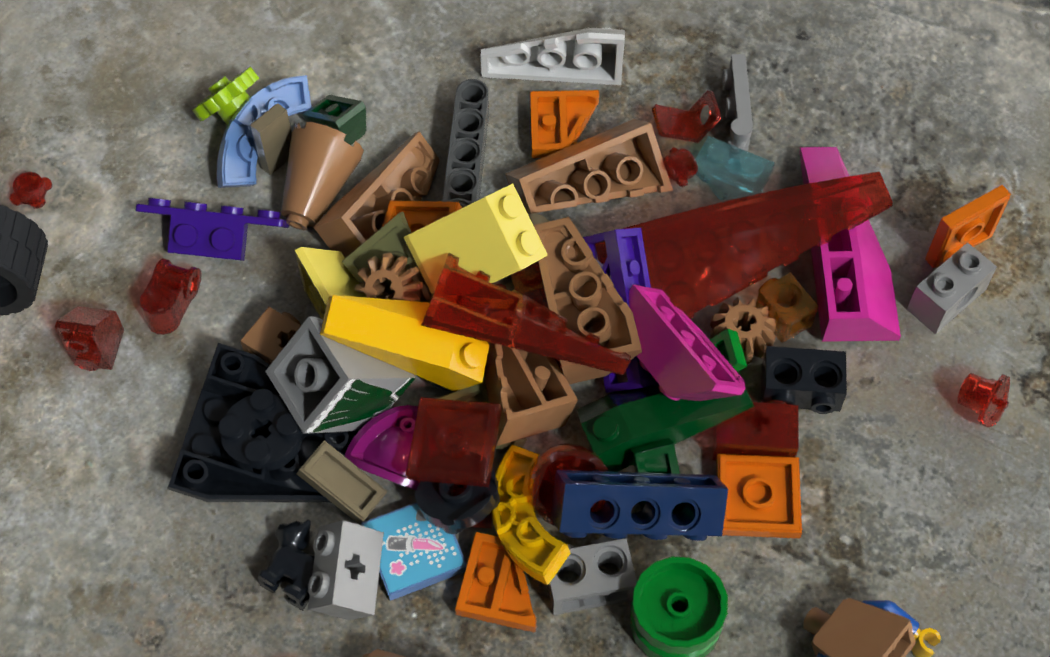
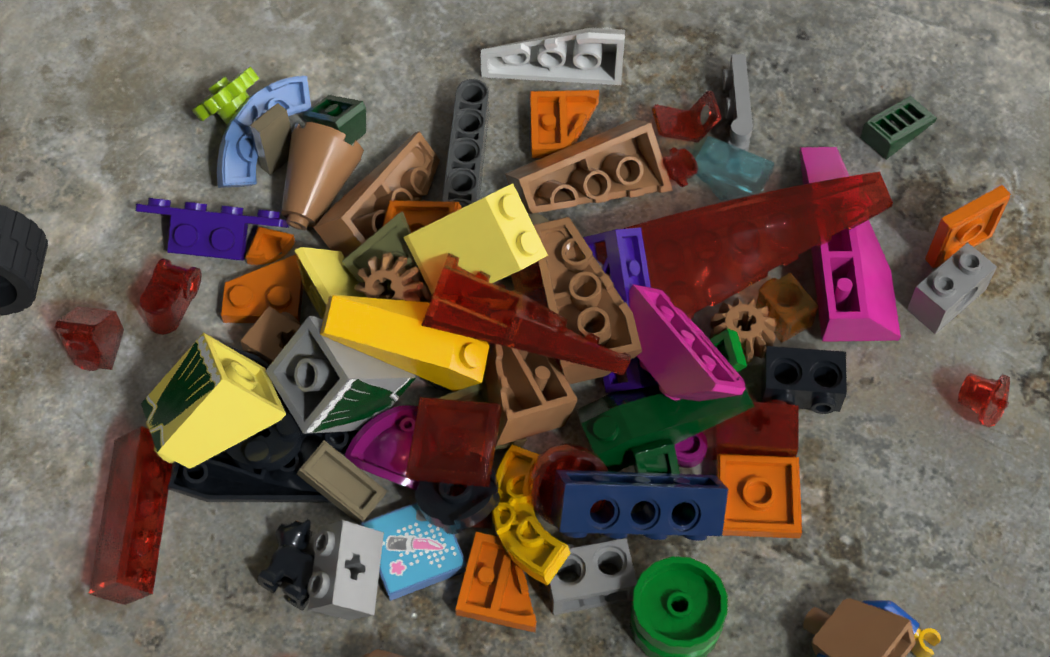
(28, 182): clear red plate -> none
(131, 520): none -> clear red brick
(209, 403): none -> light yellow slope
(269, 246): none -> orange tile
(271, 286): none -> orange wing
(691, 450): none -> magenta tile
(886, 144): none -> dark green slope

